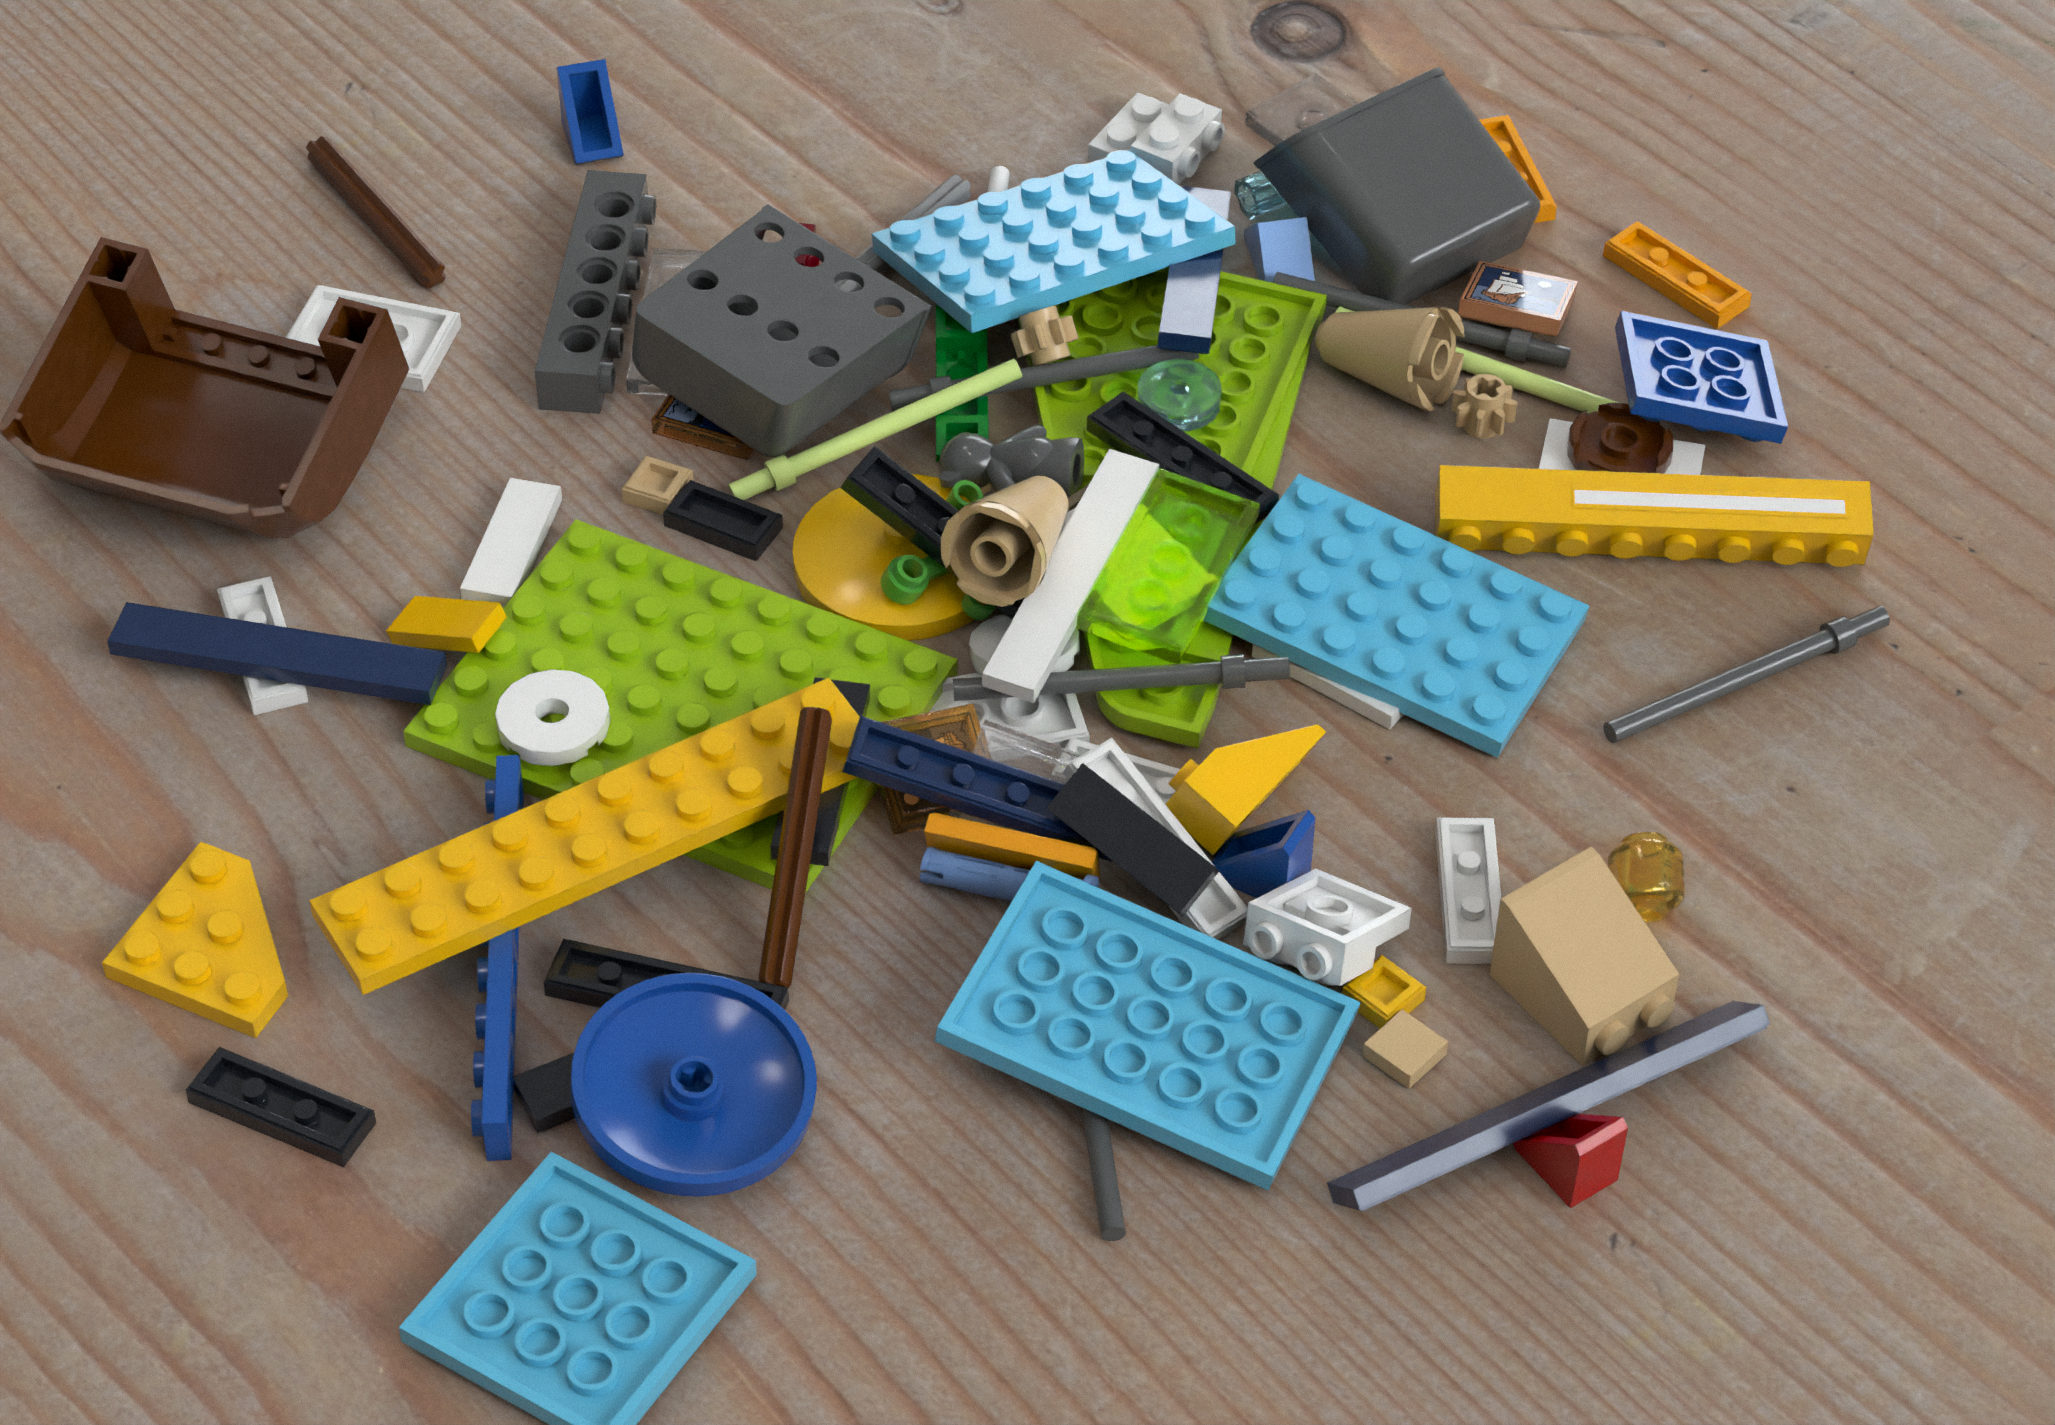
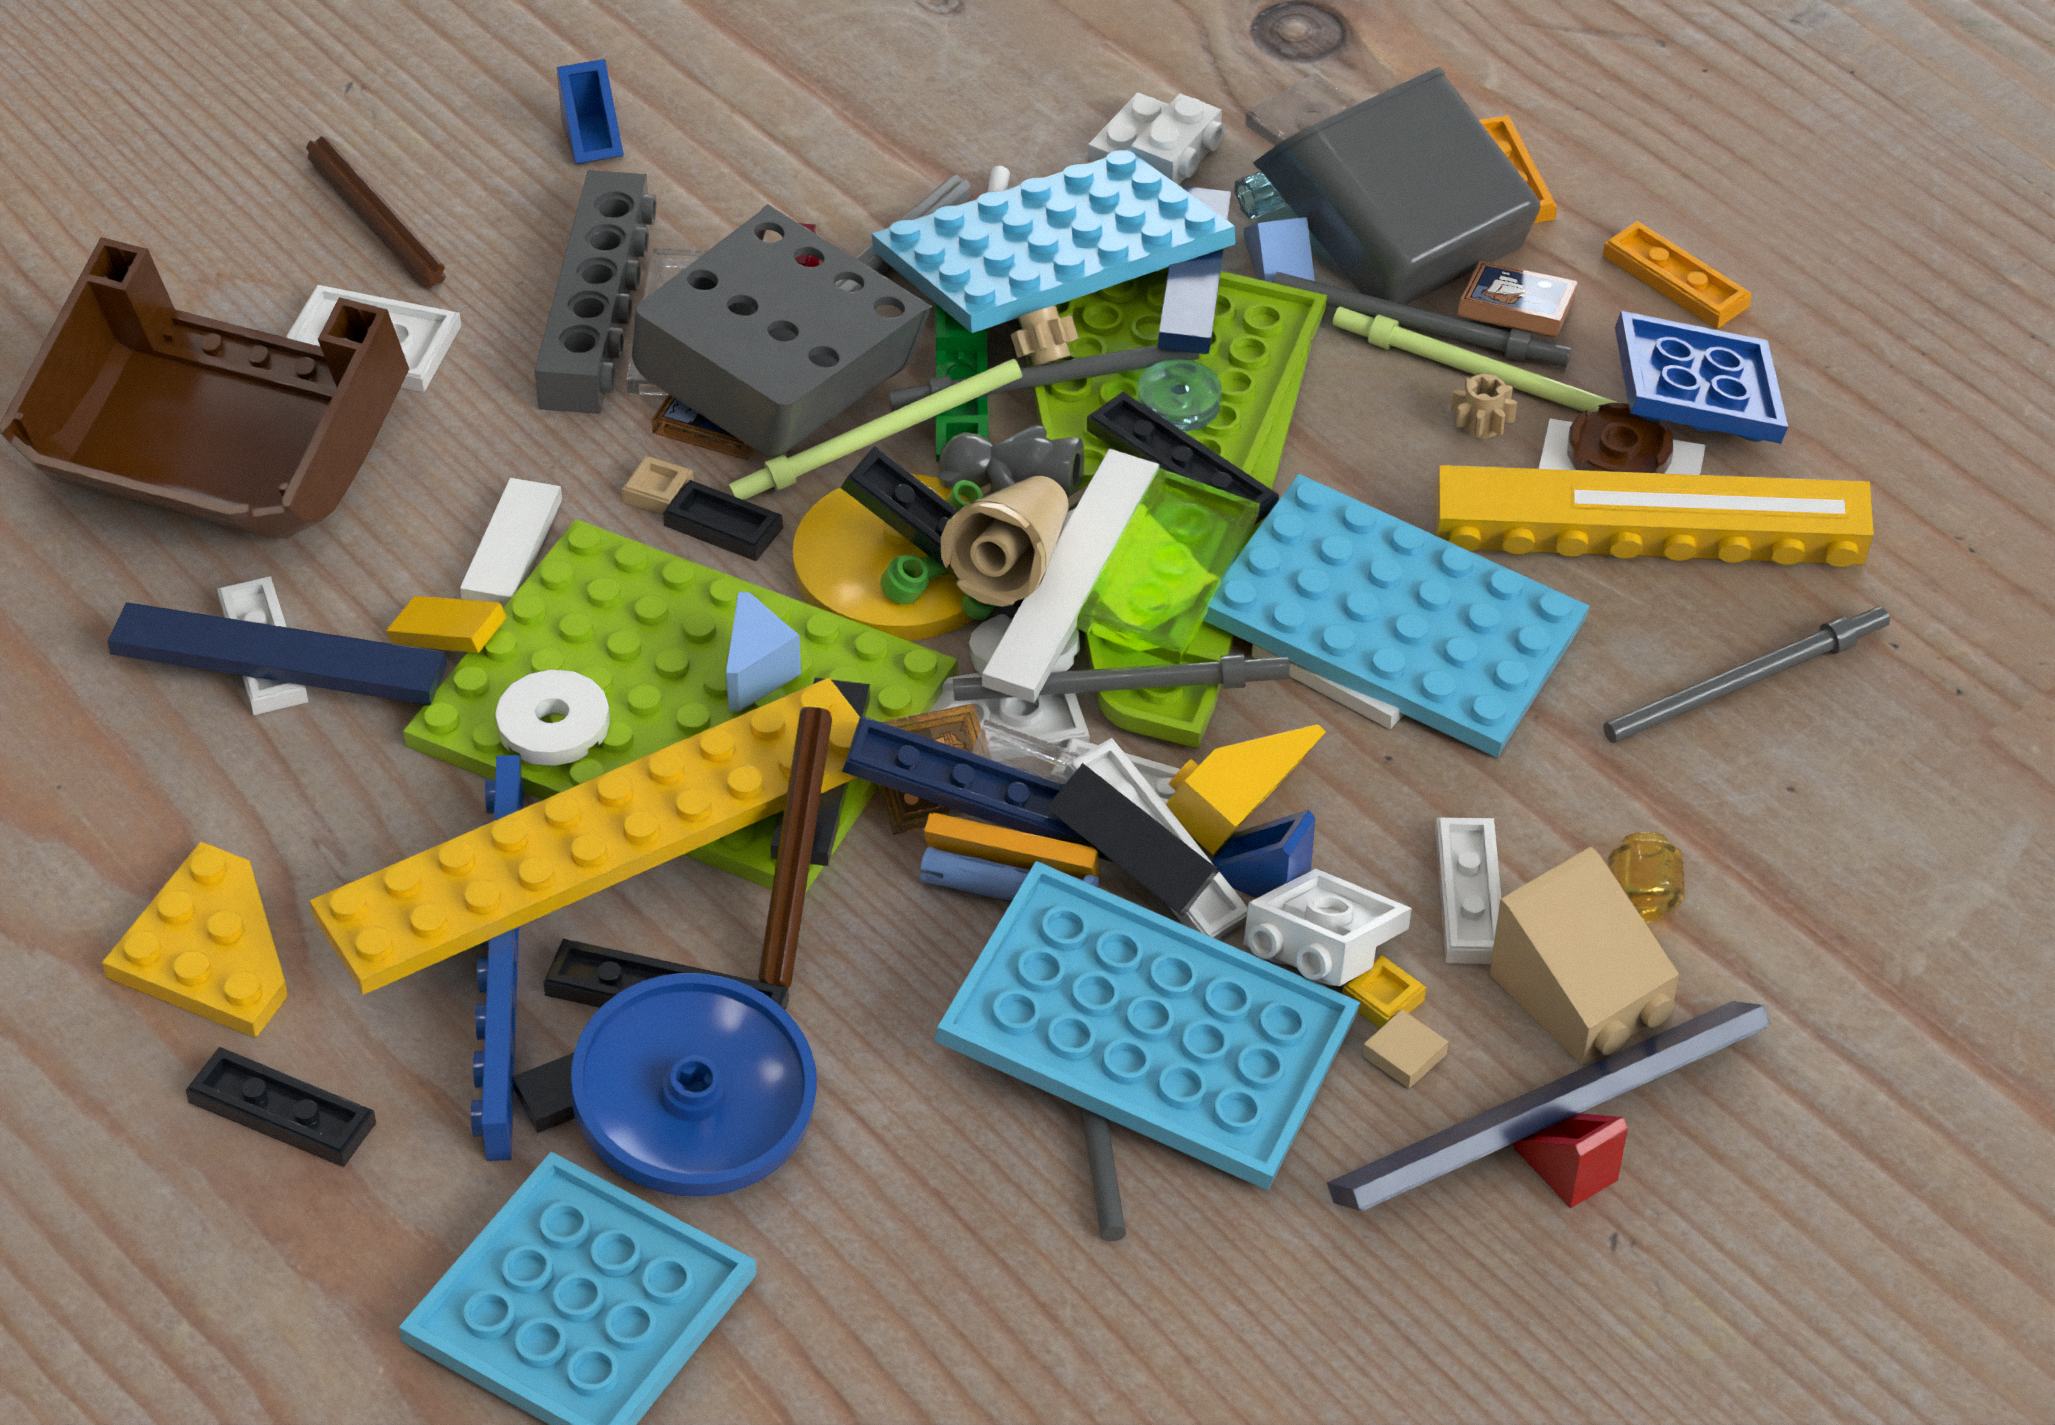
(761, 653): none -> light blue slope
(1397, 351): tan cone -> none

